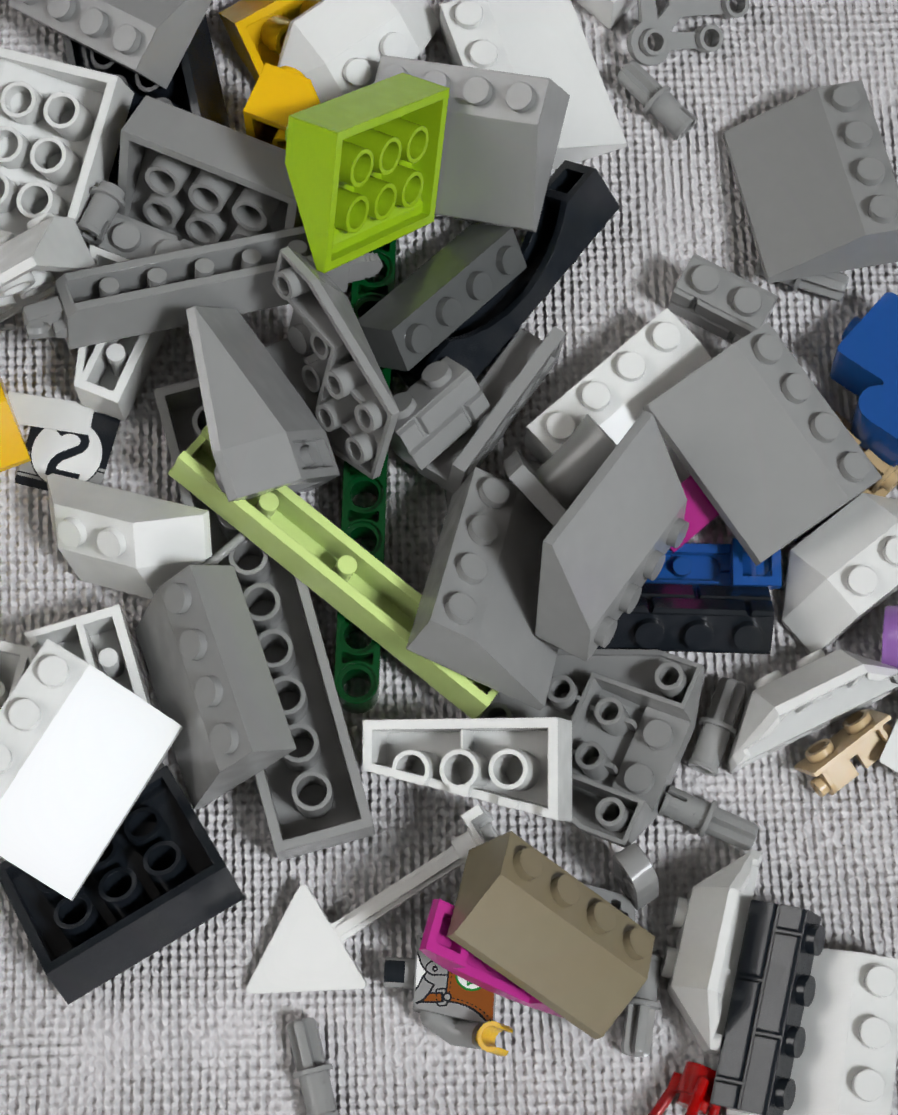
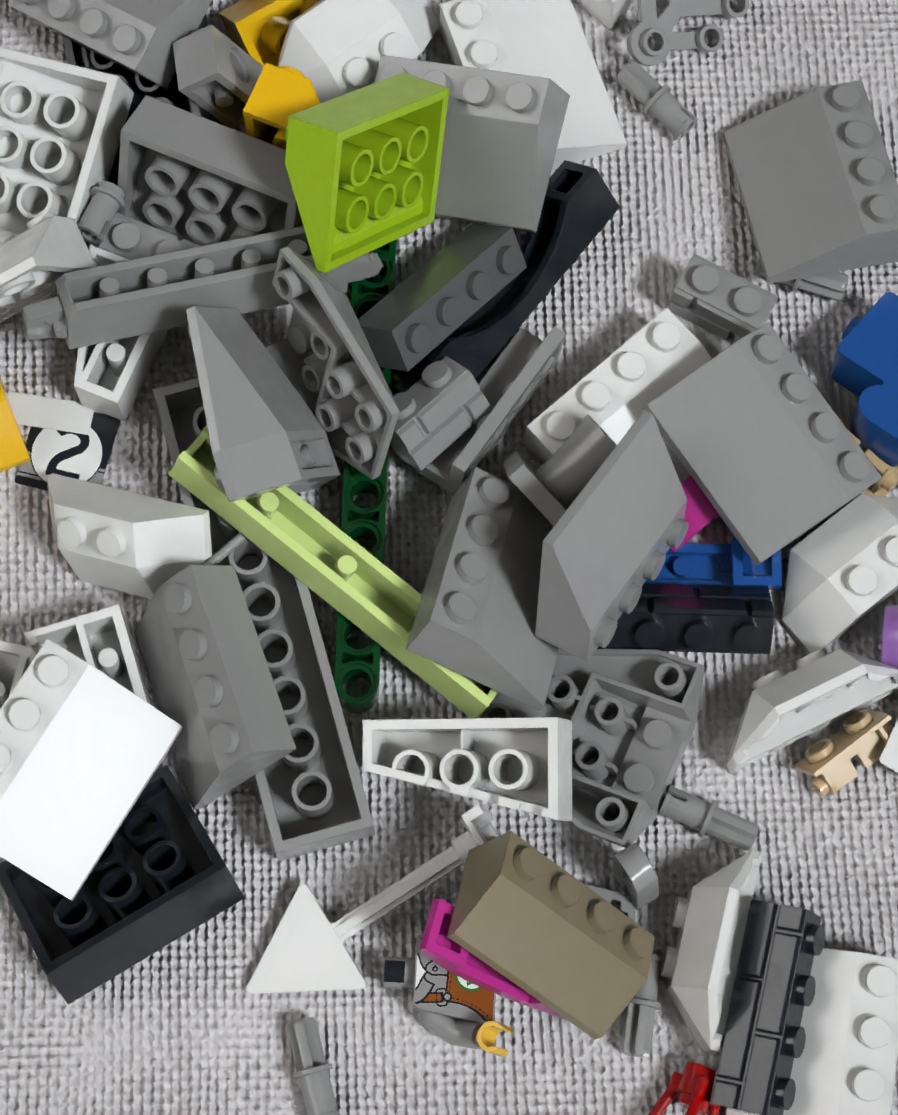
(215, 74): none -> light grey brick
(717, 726): light grey axle -> none

